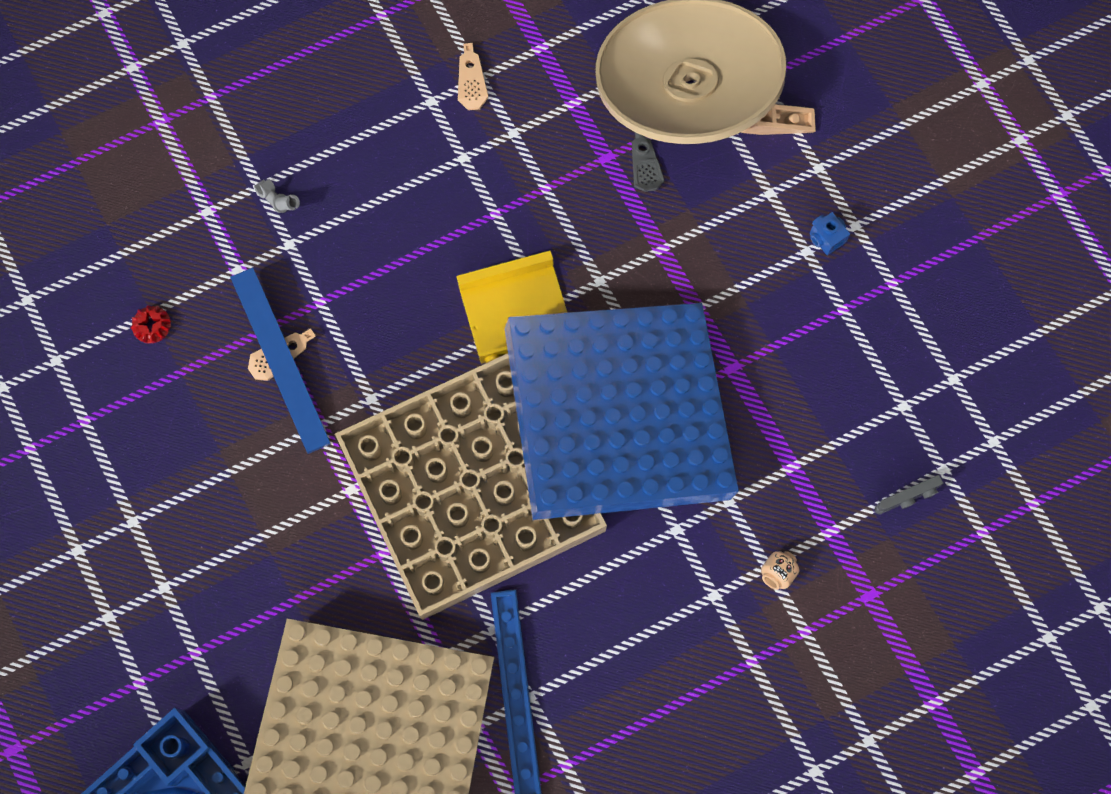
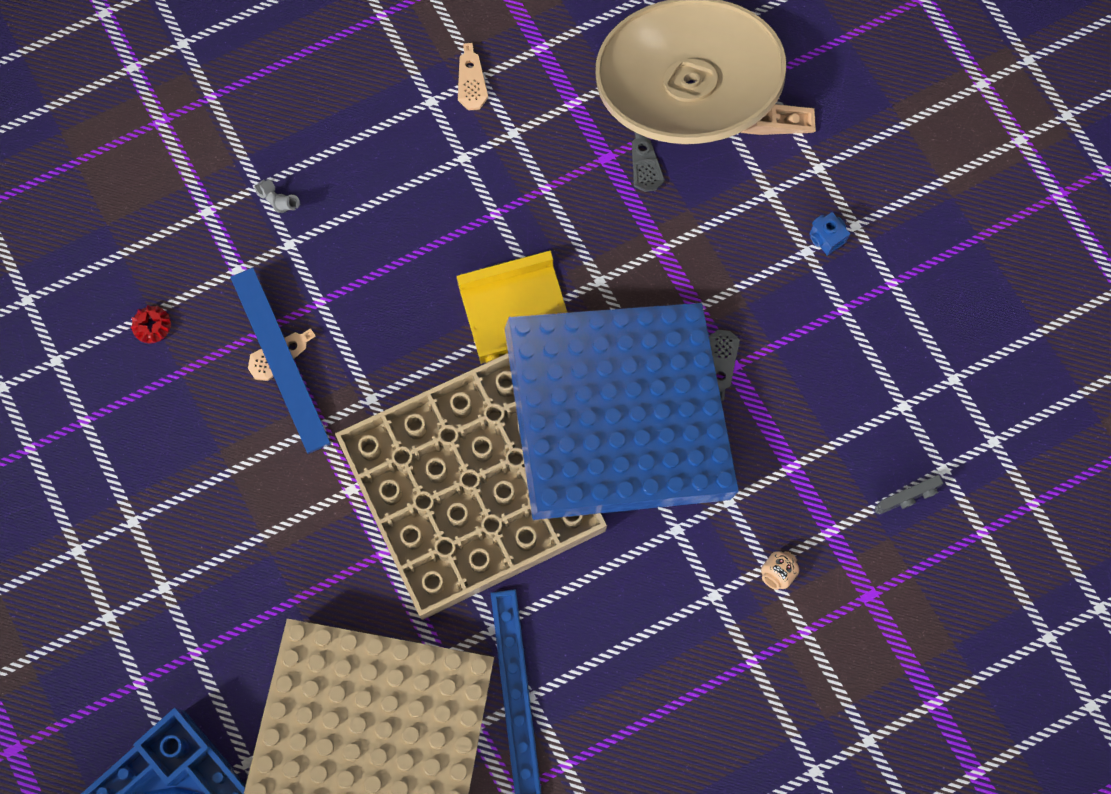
(722, 364): none -> dark grey piece

